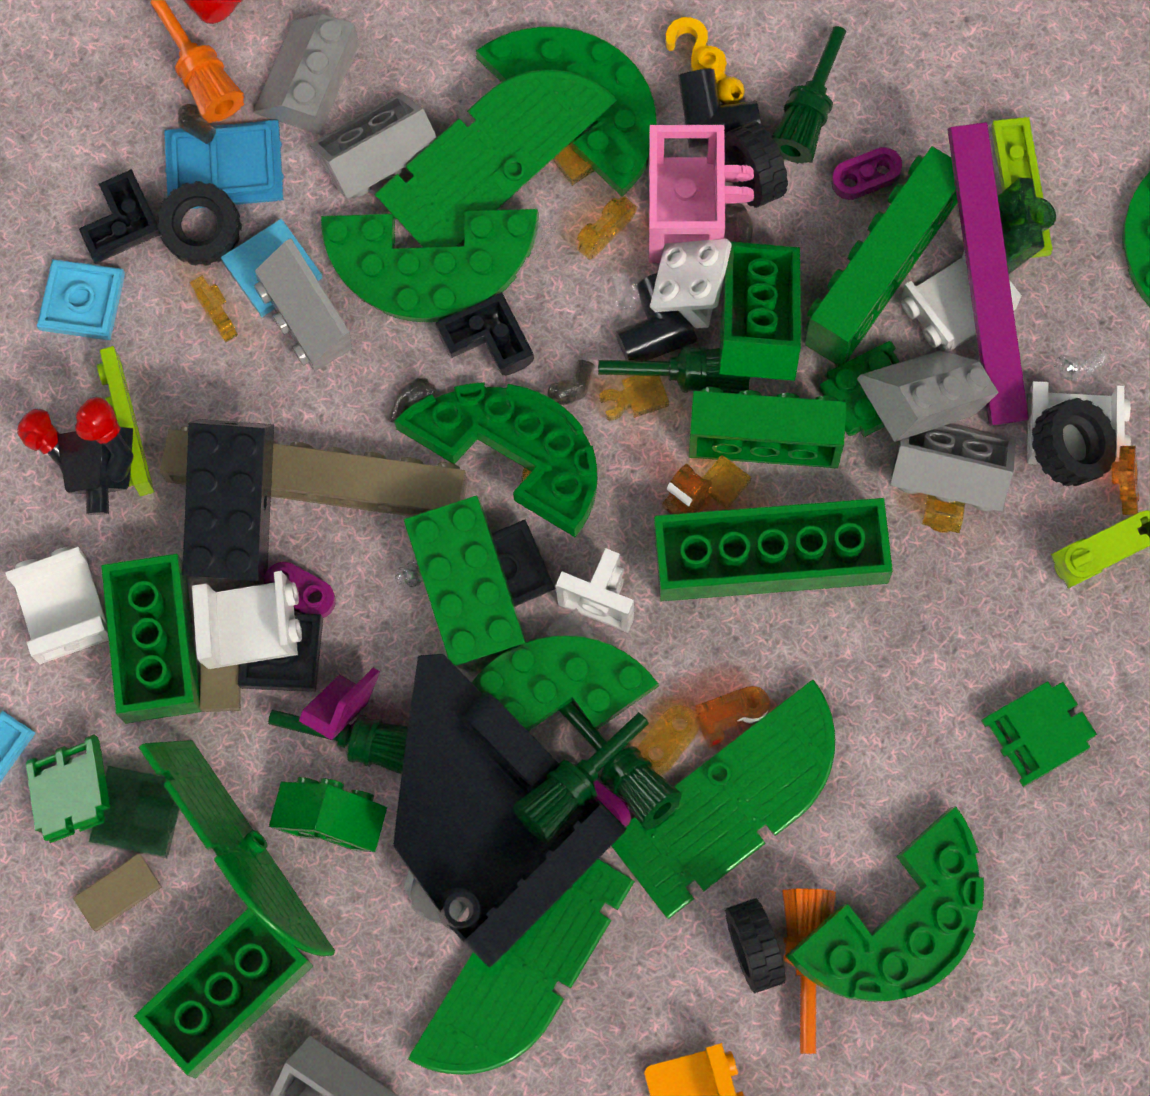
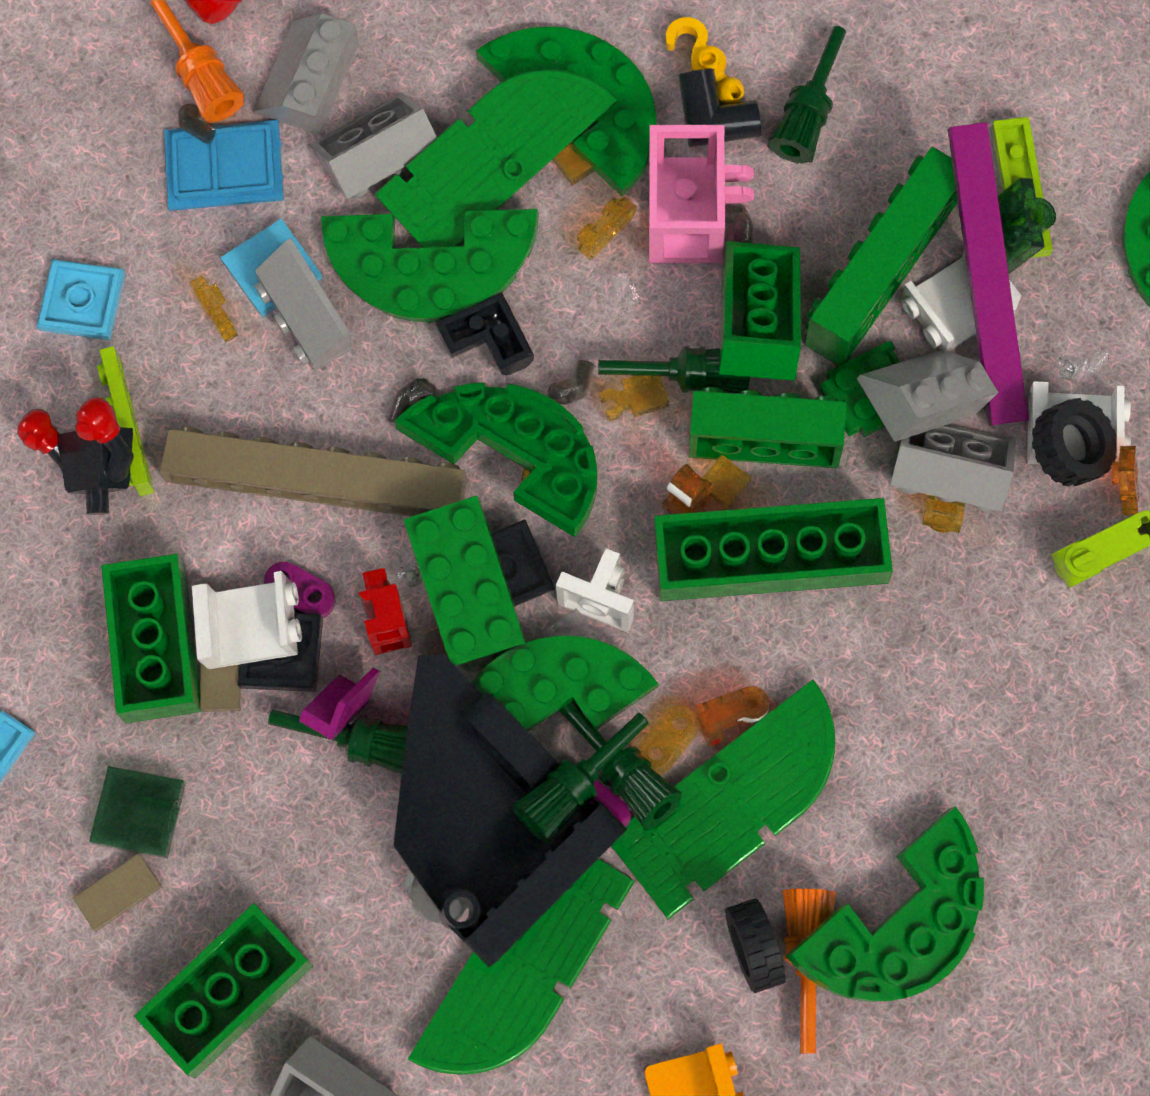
(59, 604): white panel -> none
(68, 793): plate -> none
(126, 226): black brick -> none
(192, 196): black tyre -> none
(228, 499): black brick -> none
(238, 847): green door -> none
(328, 813): green brick -> none
(383, 605): none -> red hips
(658, 333): black brick -> none
(691, 279): white bracket -> none
(756, 148): black tyre -> none
(864, 172): magenta plate -> none
(1041, 731): green plate -> none

